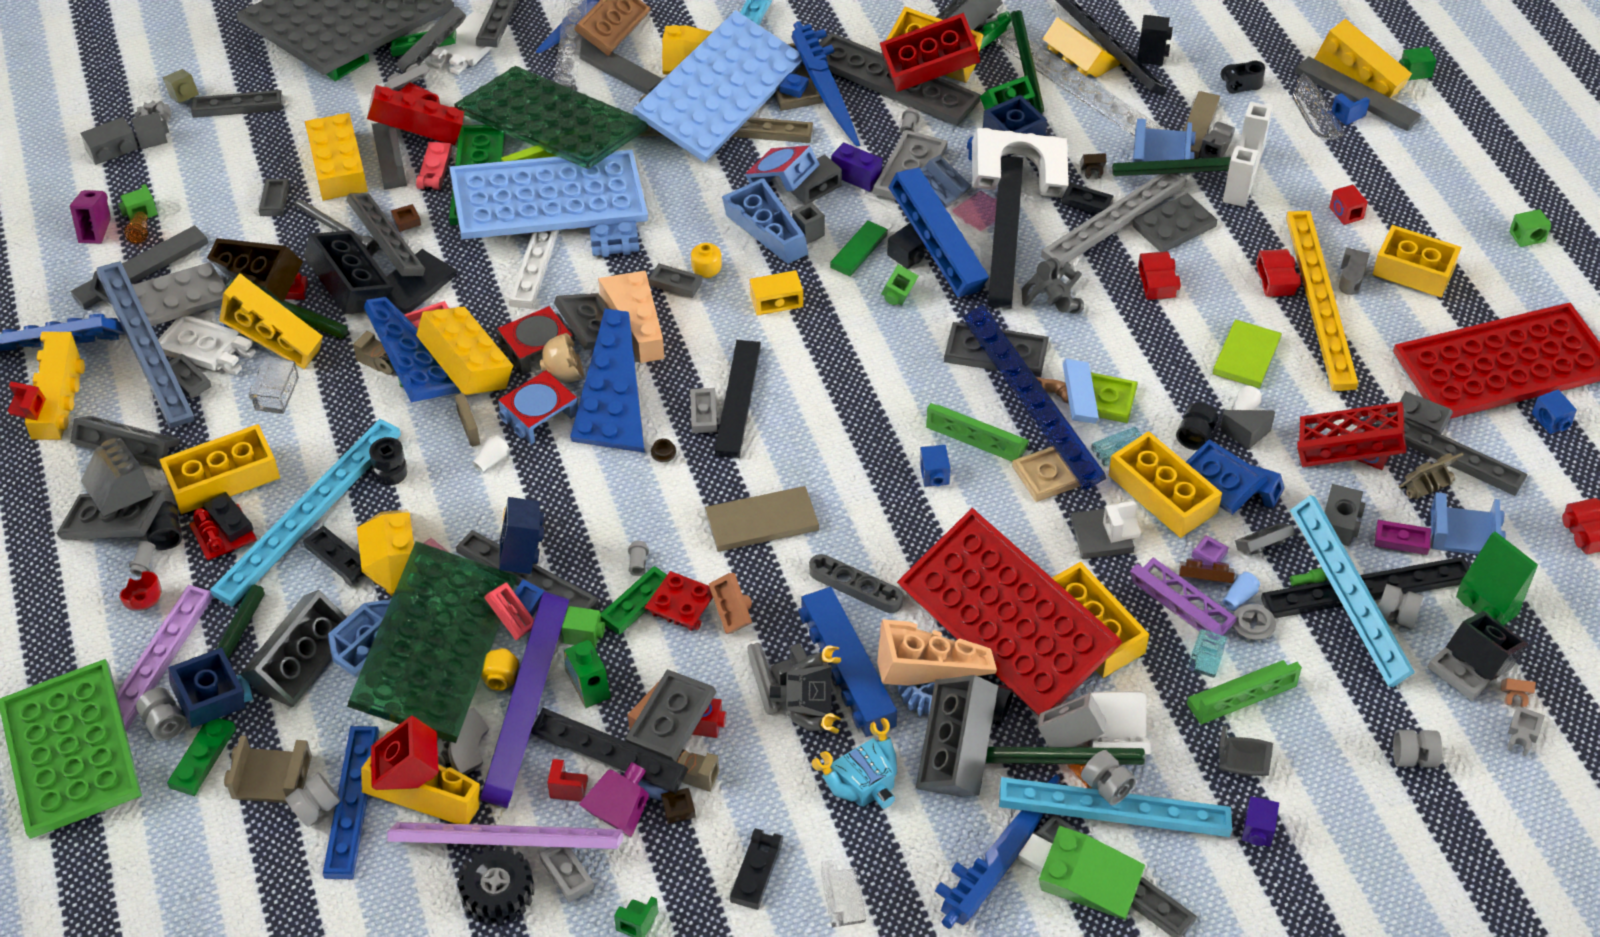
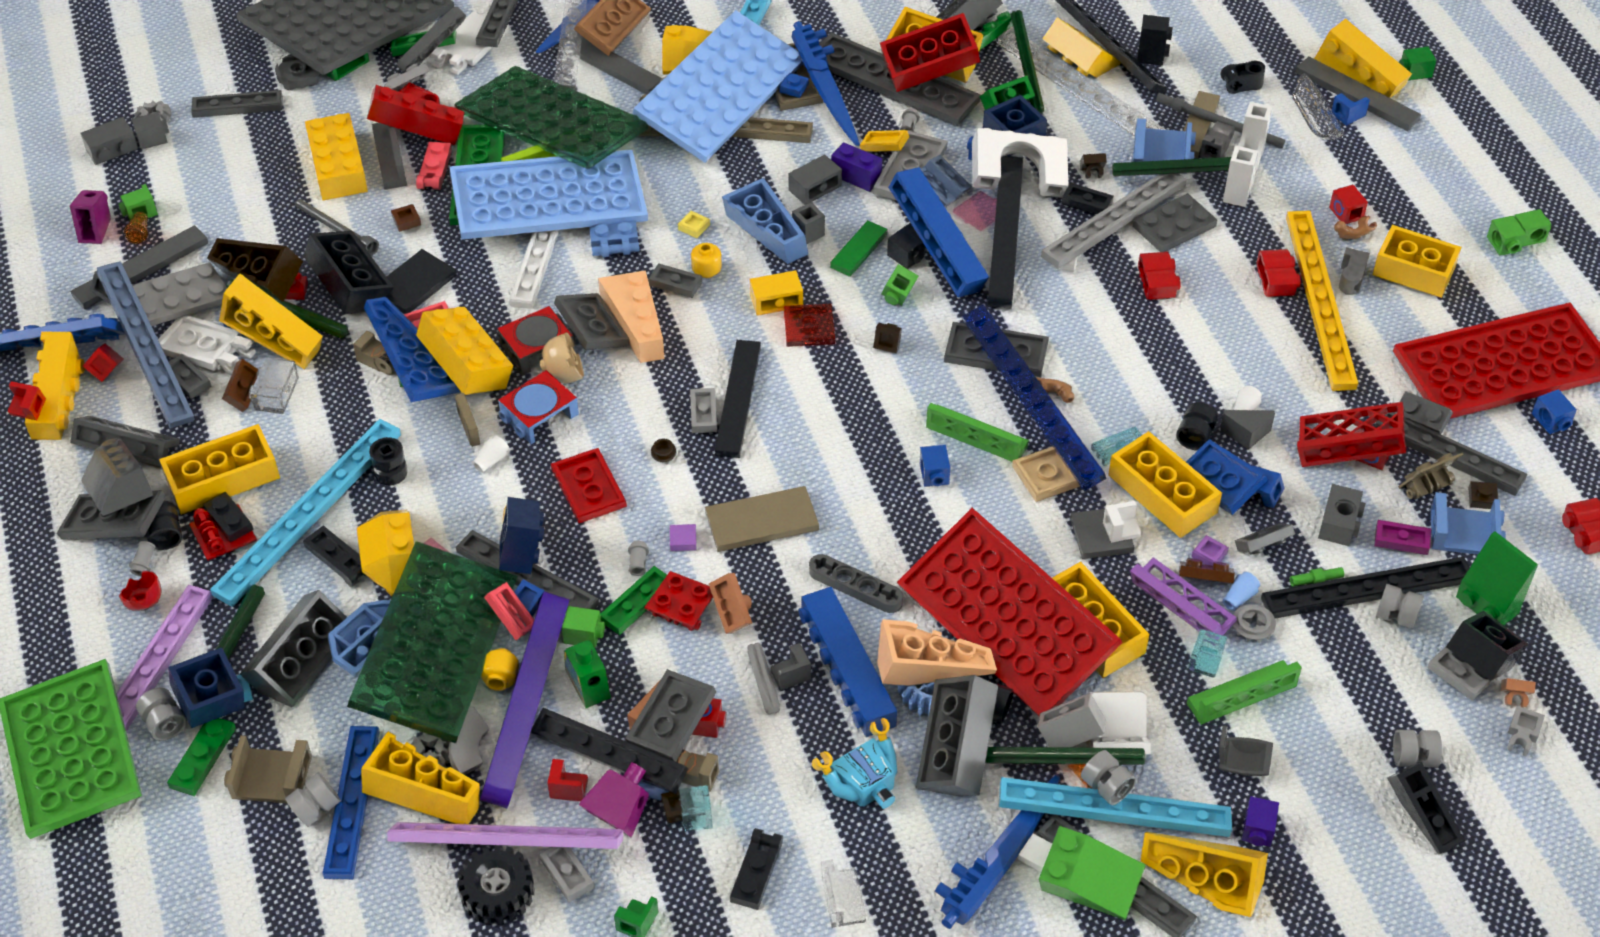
(103, 362): none -> red panel
(180, 86): olive brick -> none
(239, 385): none -> reddish brown plate
(274, 197): dark grey tile -> none
(295, 79): none -> dark grey plate
(385, 234): dark grey tile -> none
(405, 757): red slope -> none
(588, 485): none -> red tile
(610, 397): blue wing -> none
(683, 537): none -> medium lavender tile
(694, 224): none -> light yellow tile
(696, 808): none -> clear light blue panel
(788, 163): medium blue panel -> none
(809, 325): none -> clear red tile
(809, 692): torso -> none
(884, 140): none -> yellow tile
(887, 337): none -> dark brown tile
(1048, 280): dark grey piece -> none
(1080, 391): light blue tile -> none
(1113, 396): lime tile -> none
(1180, 105): none -> dark grey bar
(1217, 871): none -> yellow wedge
(1247, 353): lime tile -> none
(1347, 232): none -> medium nougat piece
(1352, 592): medium azure plate -> none
(1426, 807): none -> black slope
(1482, 494): none -> dark brown plate
(1506, 235): none -> bright green brick

